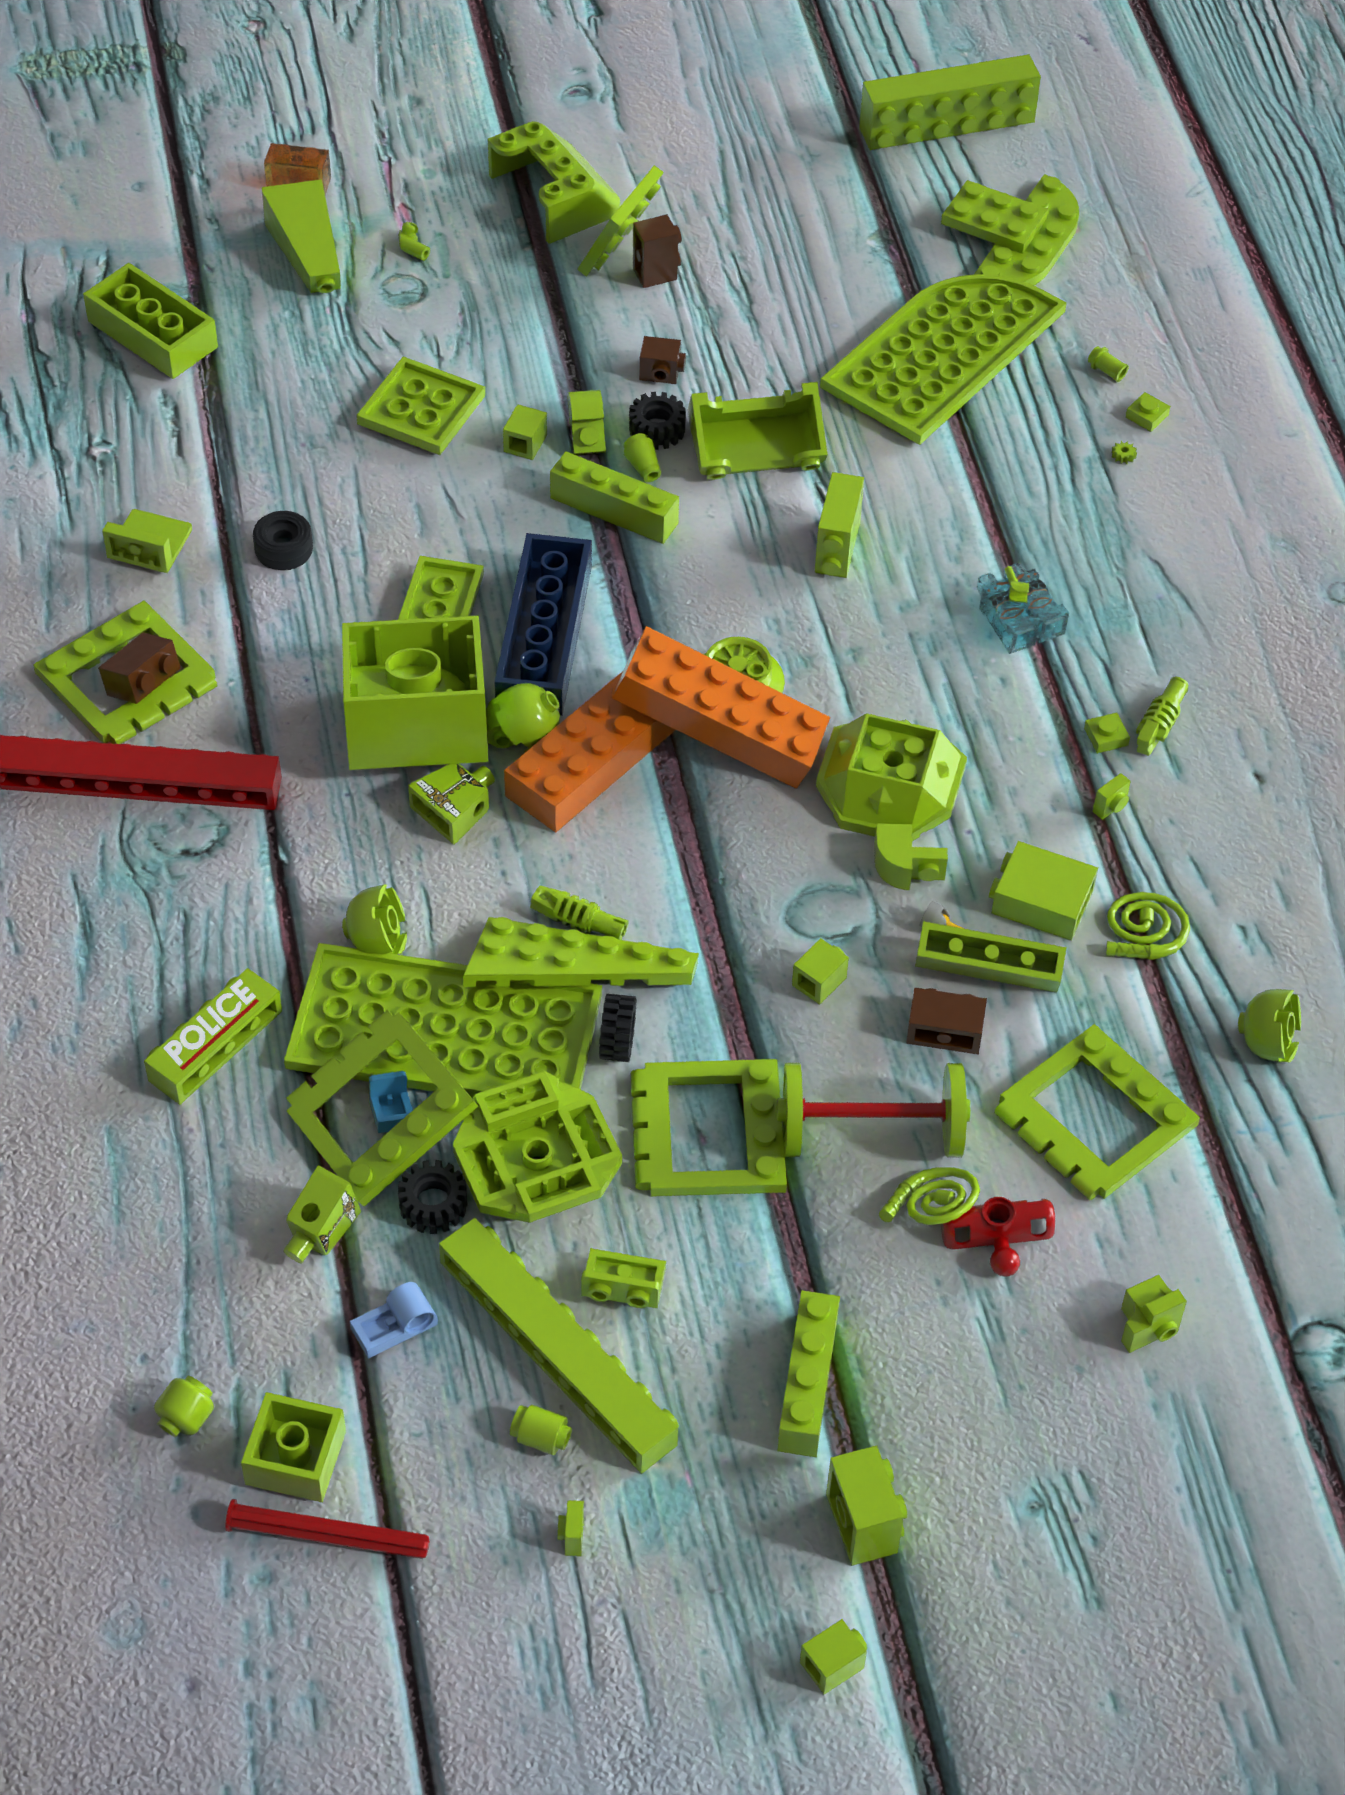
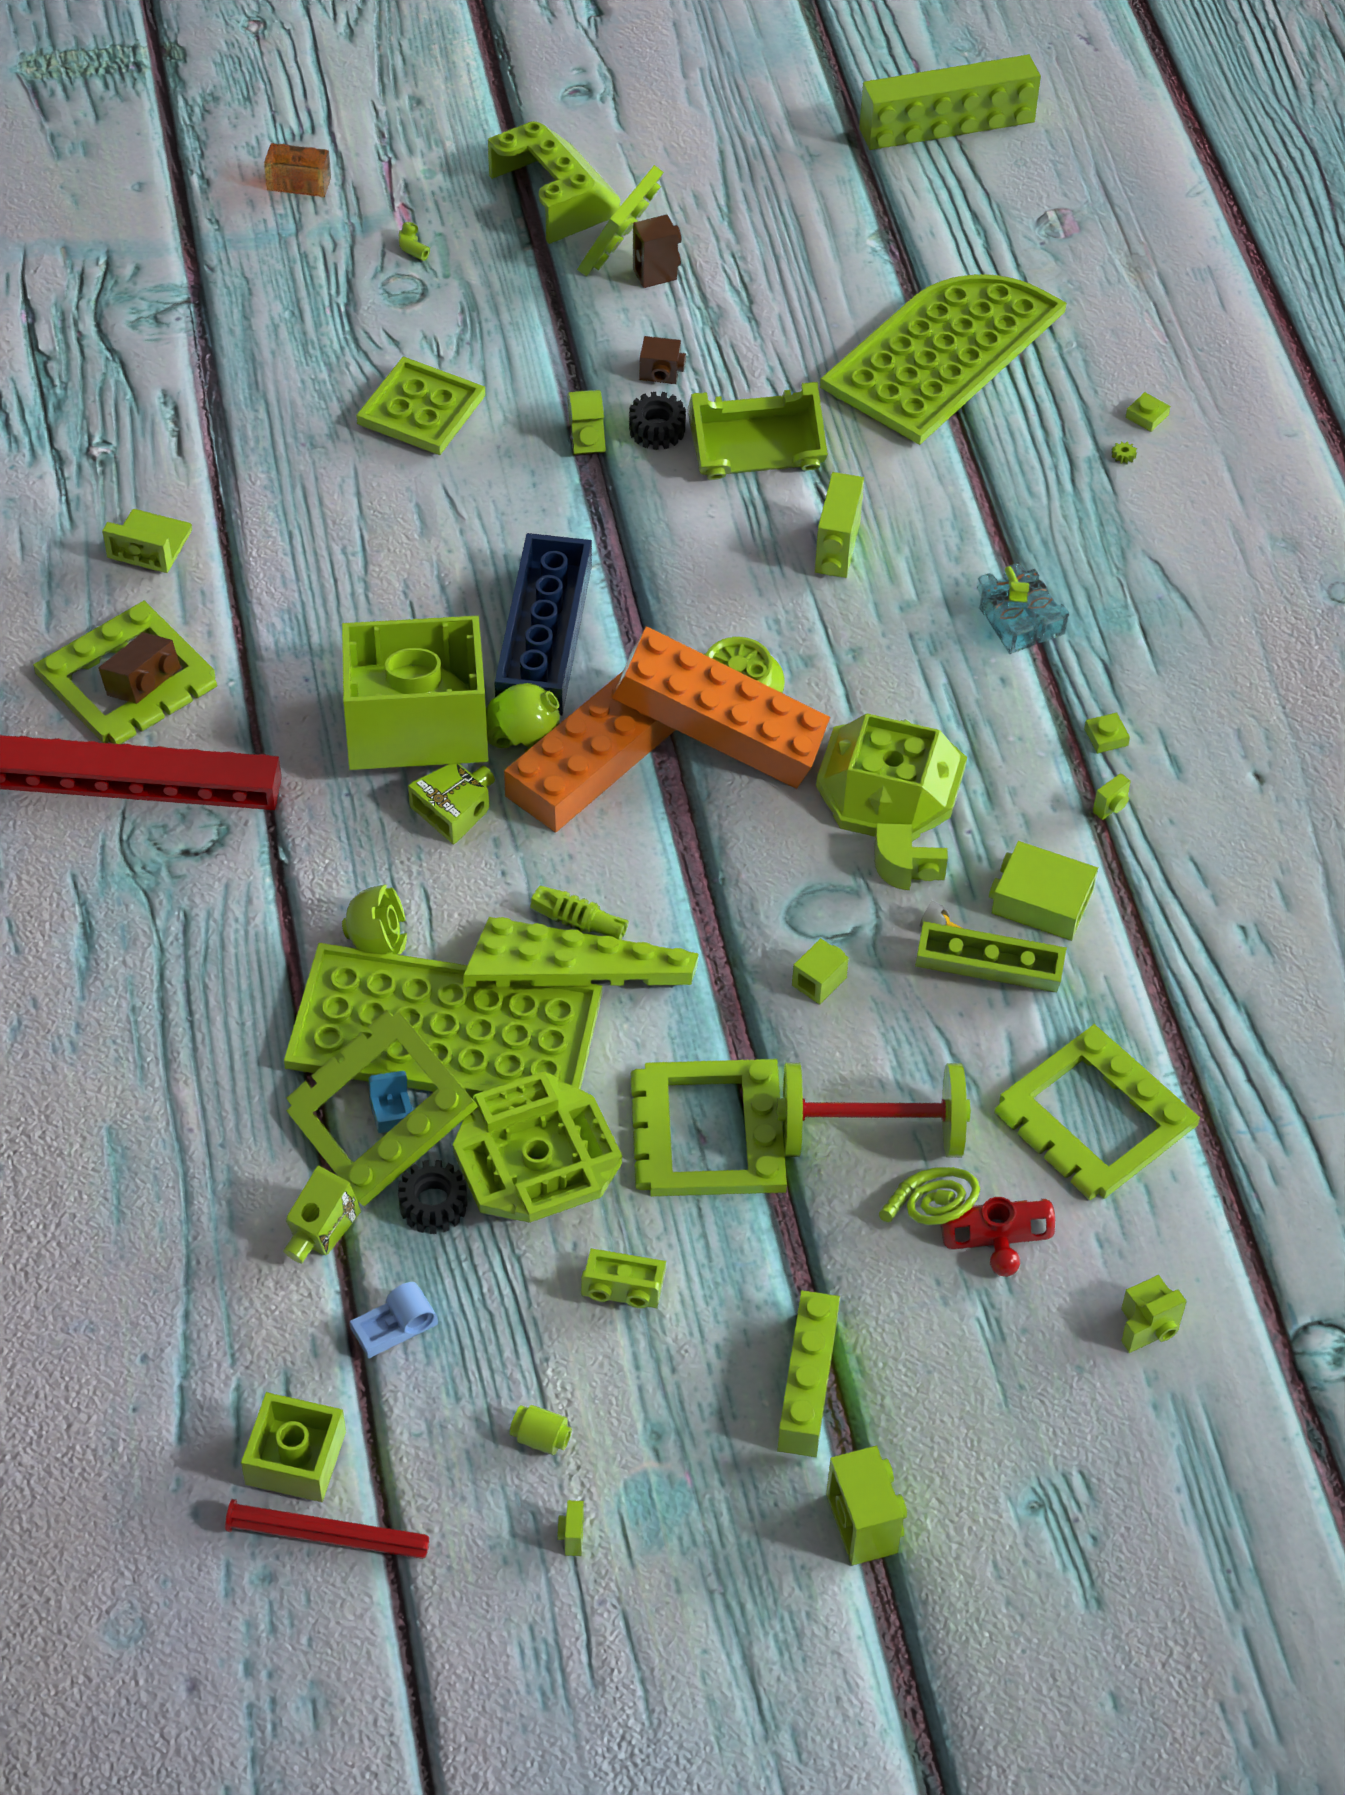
(150, 320): lime brick -> none
(184, 1406): lime head -> none
(212, 1035): lime brick -> none
(283, 525): black tyre -> none
(302, 229): lime slope -> none
(442, 589): lime plate -> none
(525, 432): lime brick -> none
(560, 1345): lime brick -> none
(614, 497): lime brick -> none
(617, 1027): black tyre -> none
(642, 456): lime cone -> none
(834, 1656): lime brick -> none
(946, 1020): reddish brown brick -> none
(1025, 232): lime plate -> none
(1107, 363): lime pin -> none
(1147, 910): lime piece -> none
(1161, 716): lime hinge -> none
(1271, 1024): lime cylinder -> none

